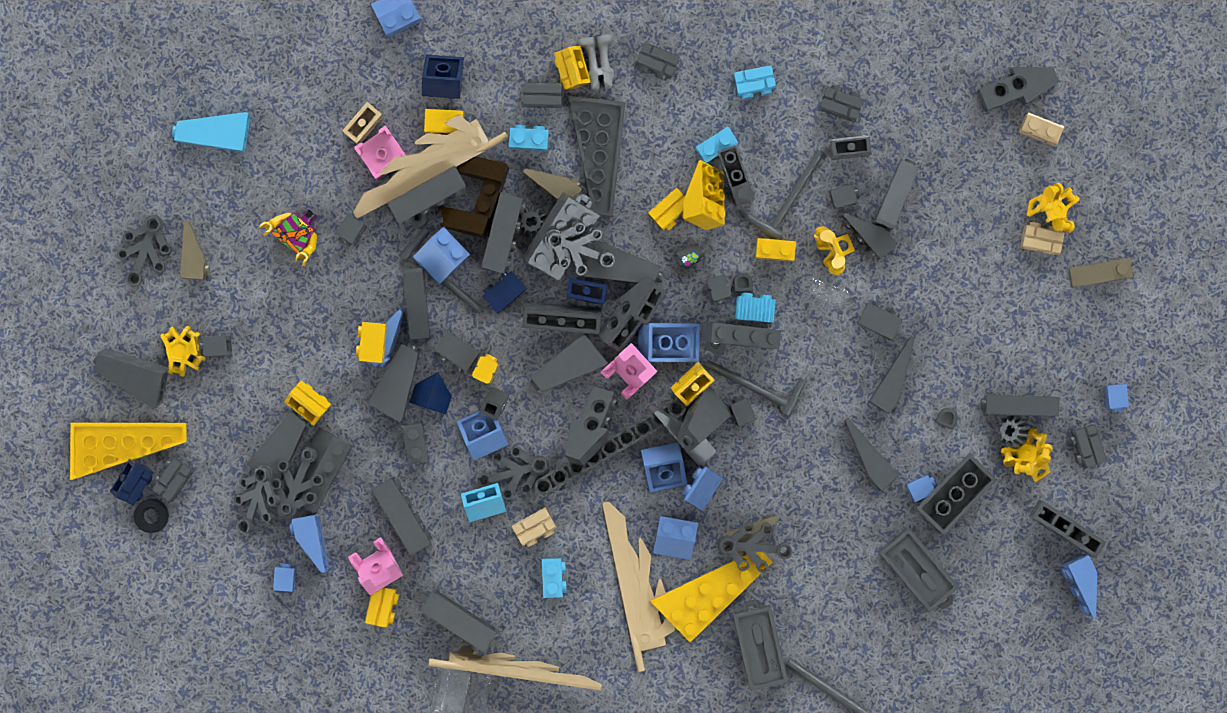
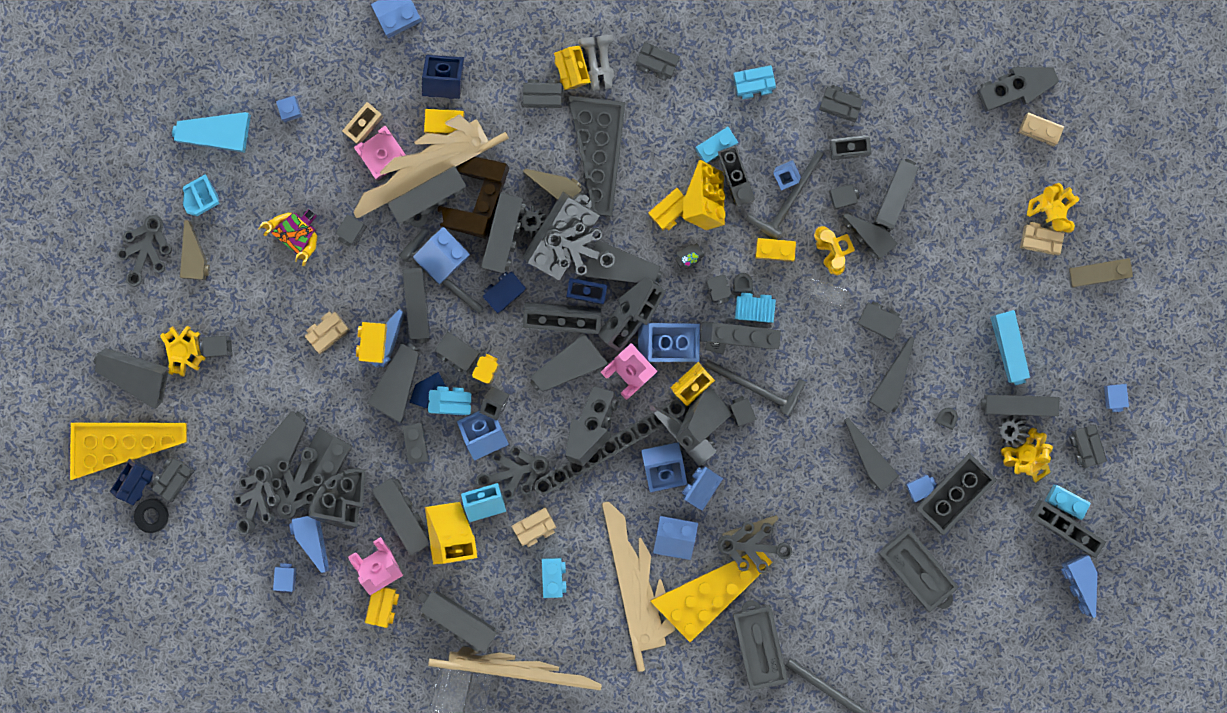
(199, 196): none -> medium azure slope
(289, 108): none -> medium blue brick
(307, 402): yellow brick -> none
(327, 332): none -> tan brick
(339, 499): none -> dark grey brick
(449, 402): none -> medium azure brick
(449, 534): none -> yellow slope
(529, 139): medium azure brick -> none
(787, 175): none -> medium blue brick
(1010, 346): none -> medium azure slope
(1067, 502): none -> medium azure brick

